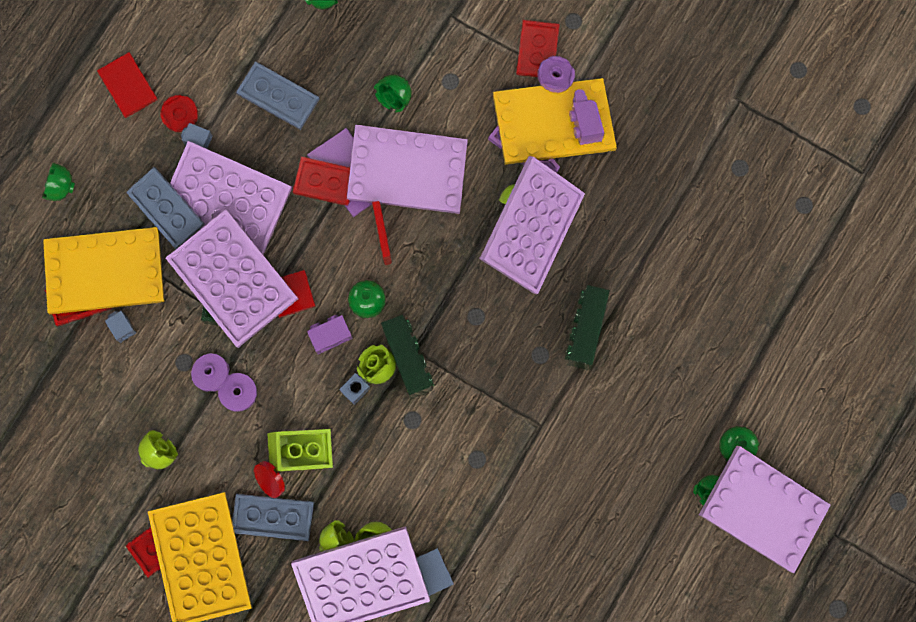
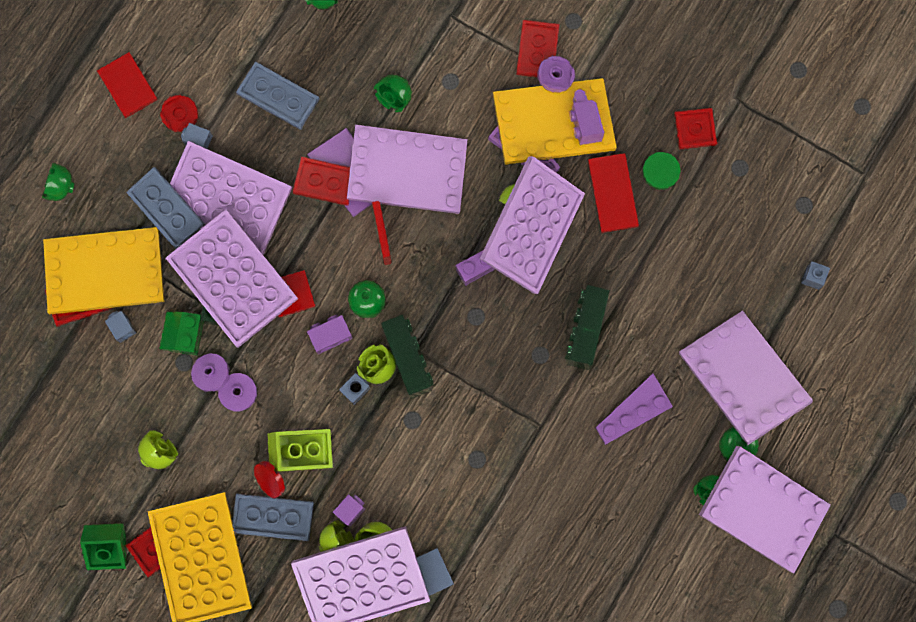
(104, 546): none -> green slope
(182, 333): none -> green slope
(350, 509): none -> medium lavender brick
(473, 269): none -> medium lavender brick
(613, 193): none -> red tile
(635, 410): none -> medium lavender wing
(661, 170): none -> green tile
(695, 128): none -> red tile
(745, 377): none -> lavender plate
(815, 275): none -> sand blue brick

